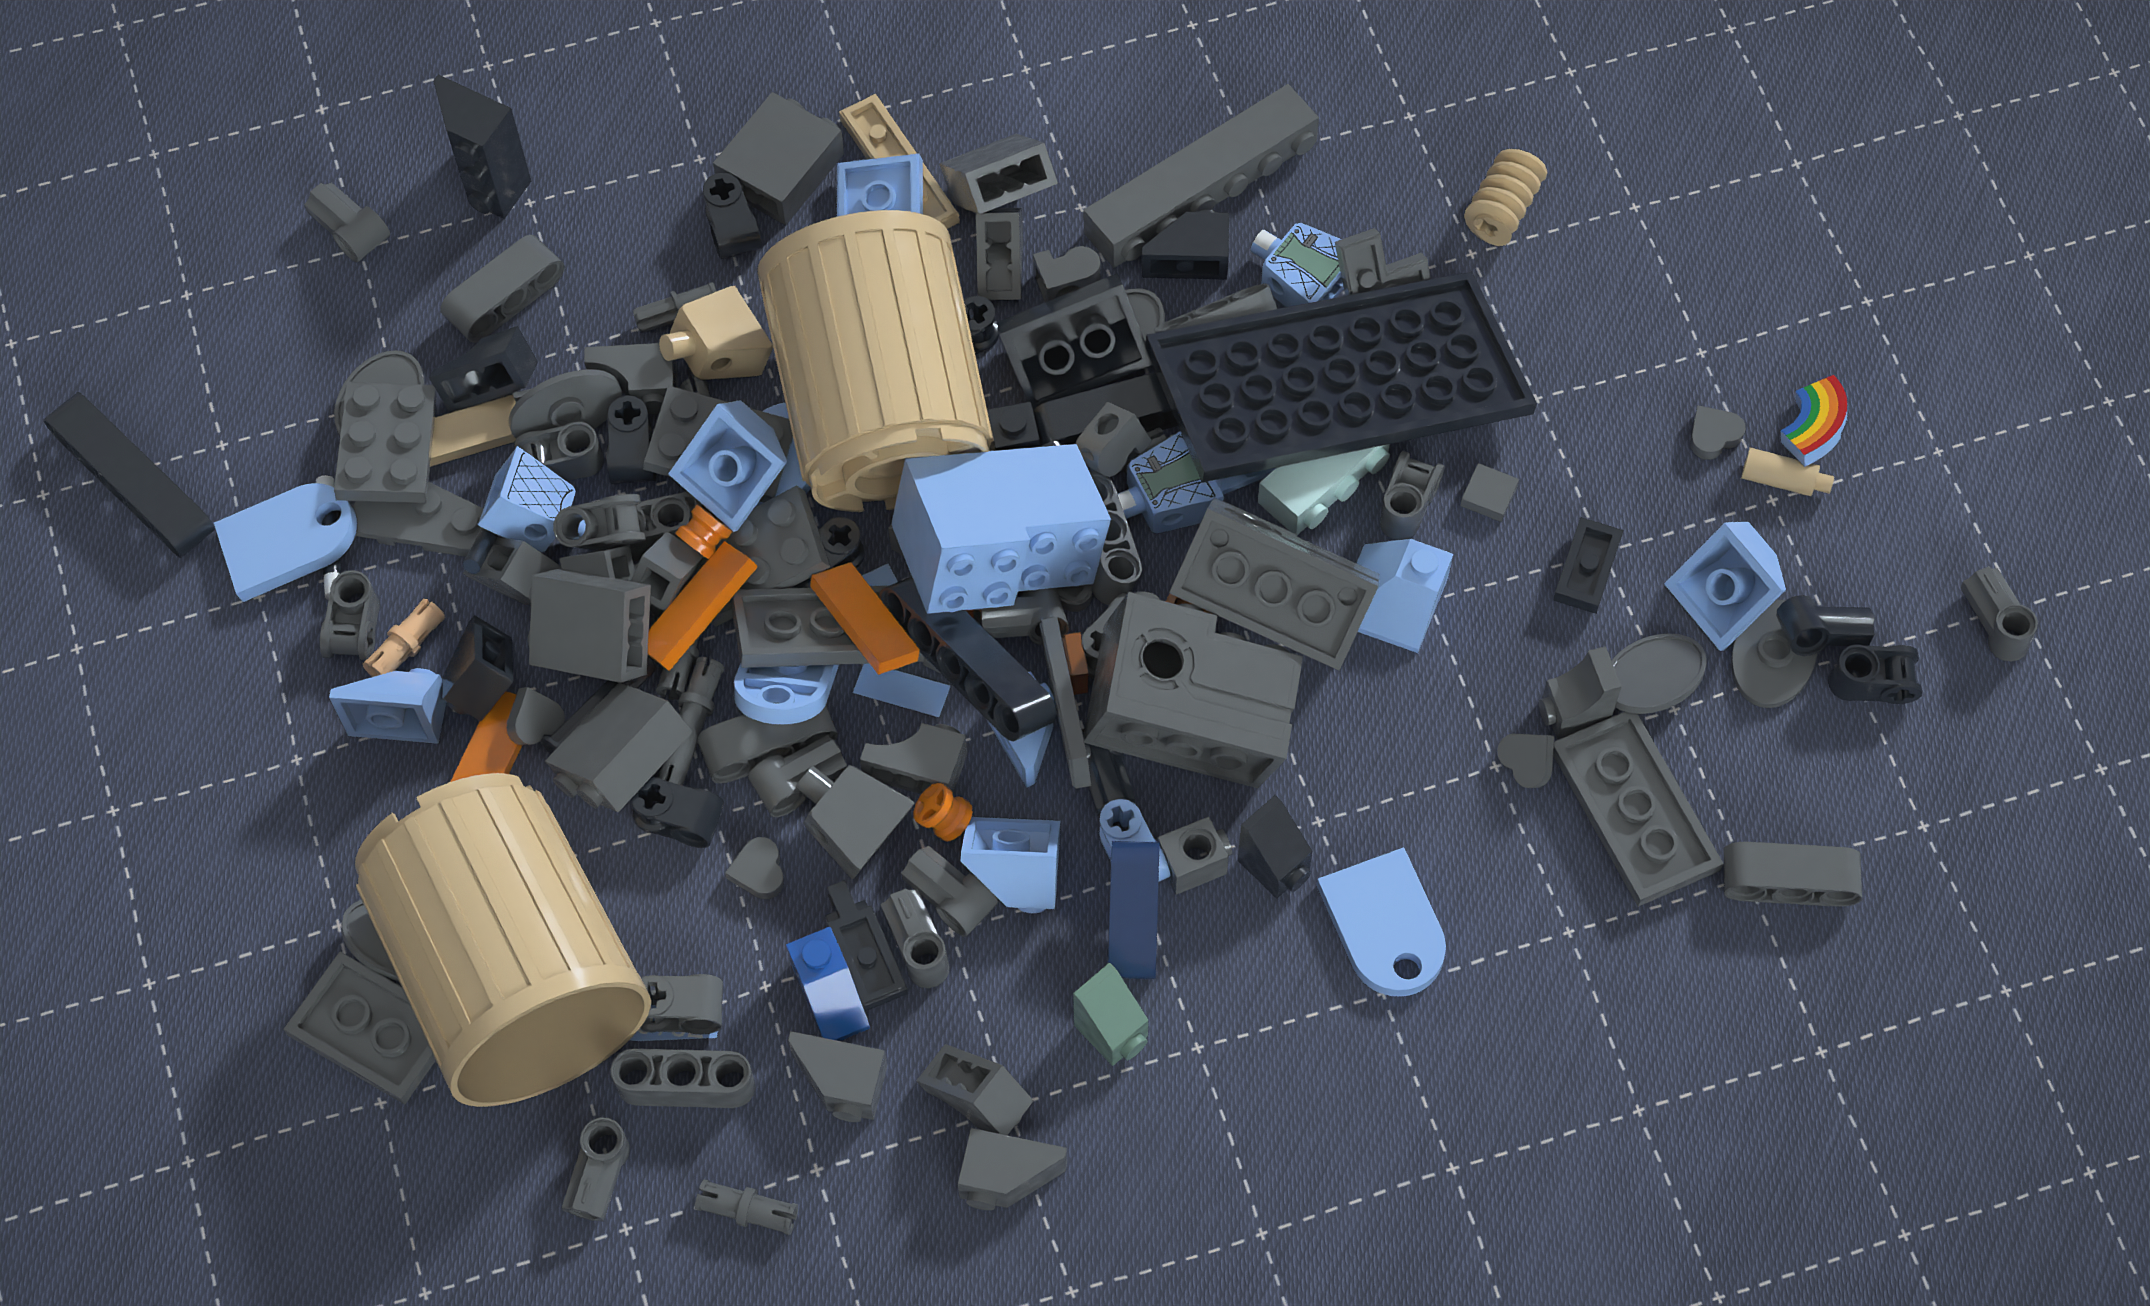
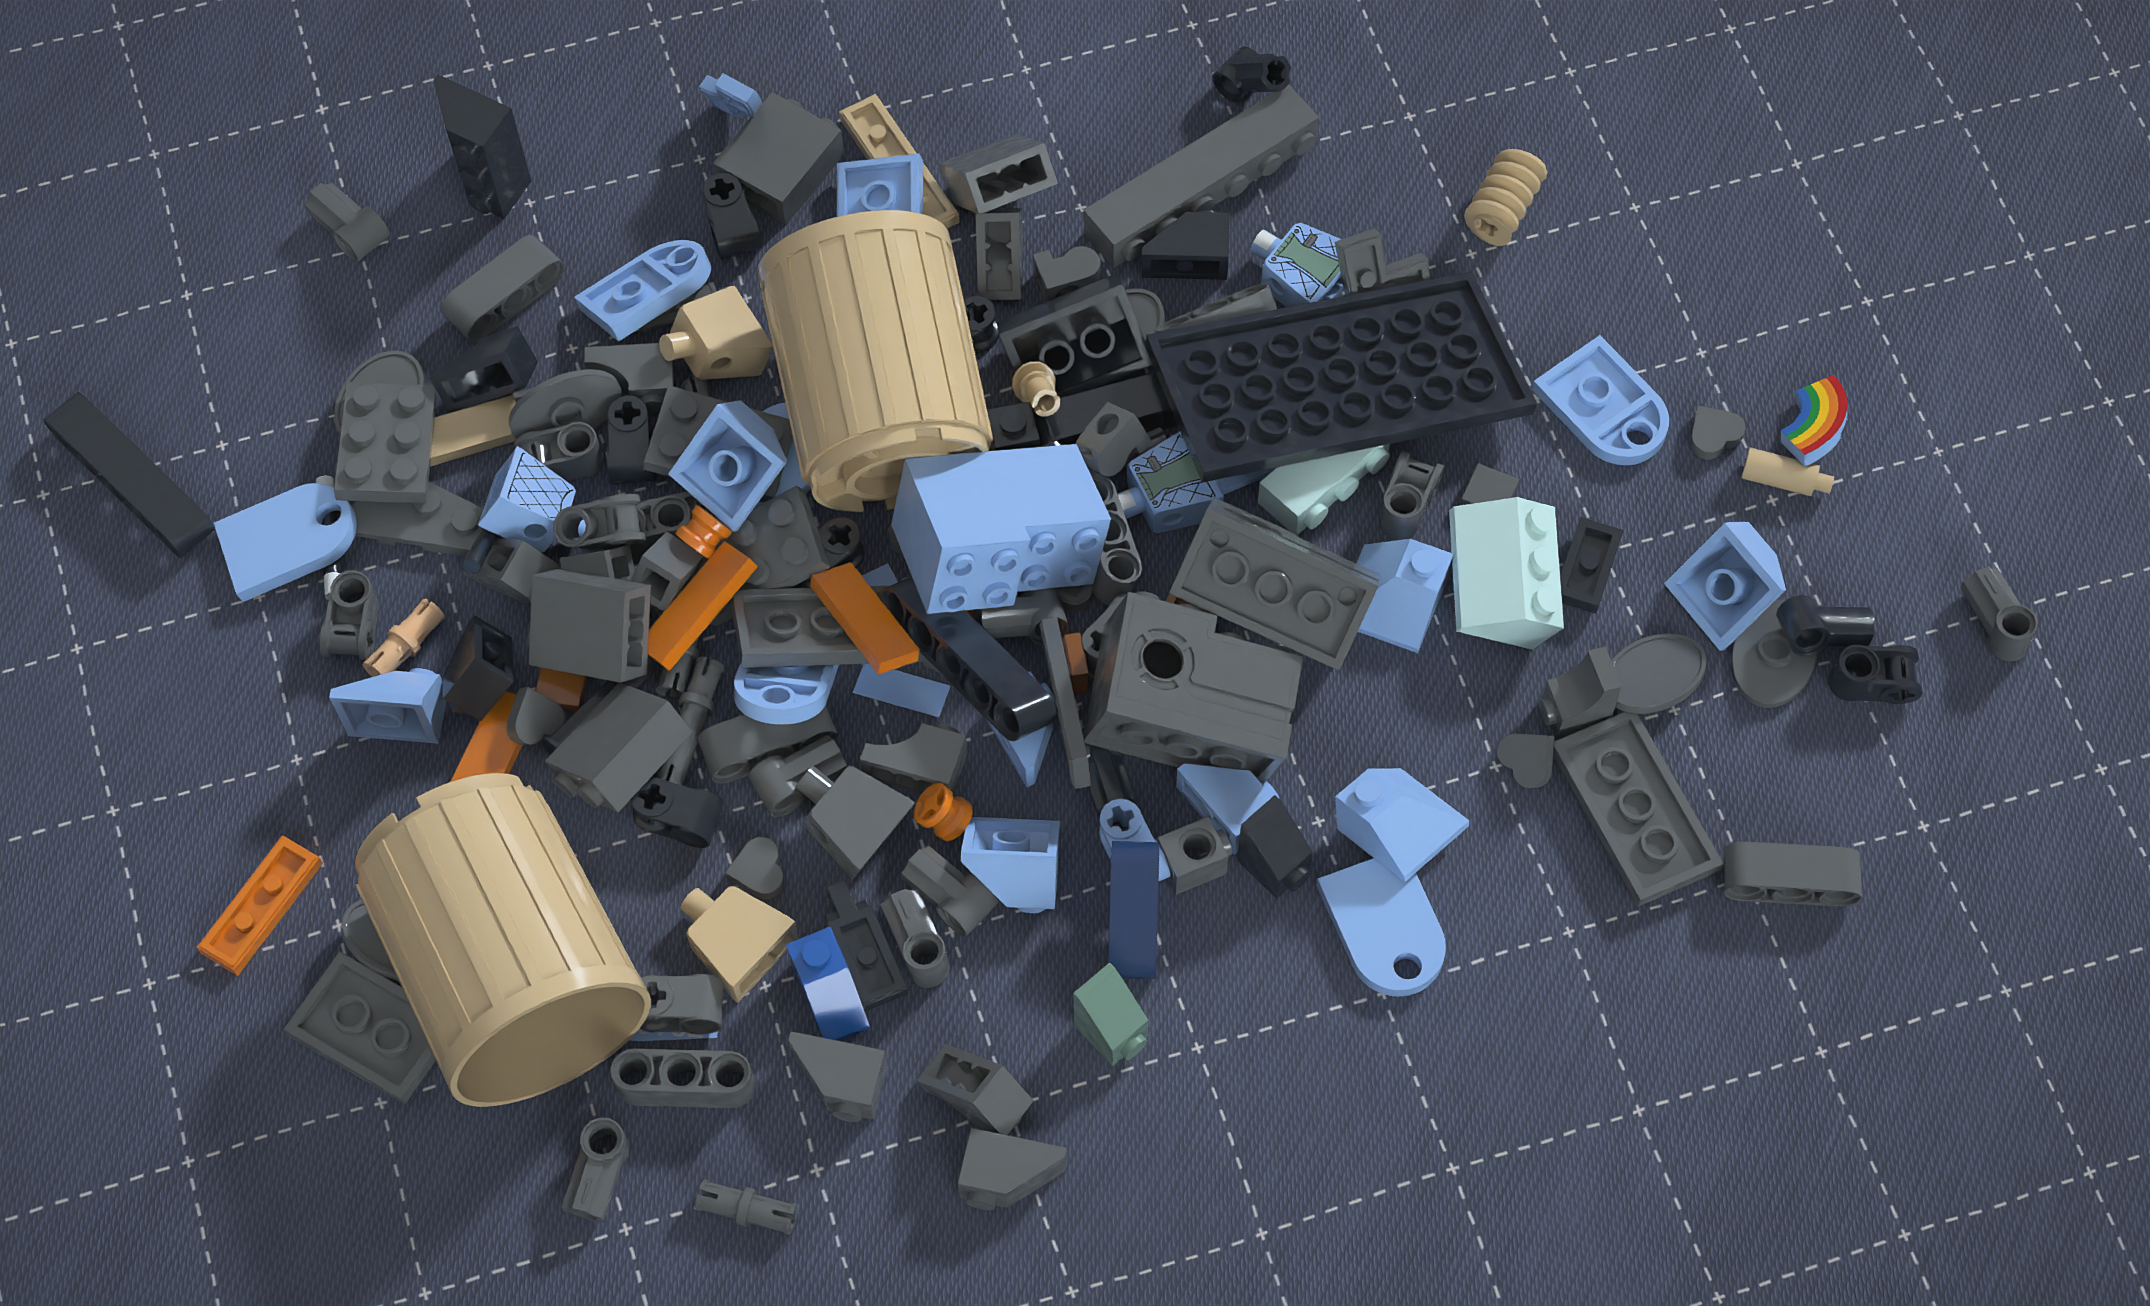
(259, 905): none -> orange tile
(562, 687): none -> dark orange tile
(645, 287): none -> light blue tile
(731, 96): none -> light blue tile
(737, 937): none -> tan torso
(1036, 384): none -> tan pin
(1223, 795): none -> light blue slope
(1251, 73): none -> black piece
(1396, 820): none -> light blue slope
(1506, 571): none -> light aqua slope
(1603, 402): none -> light blue tile

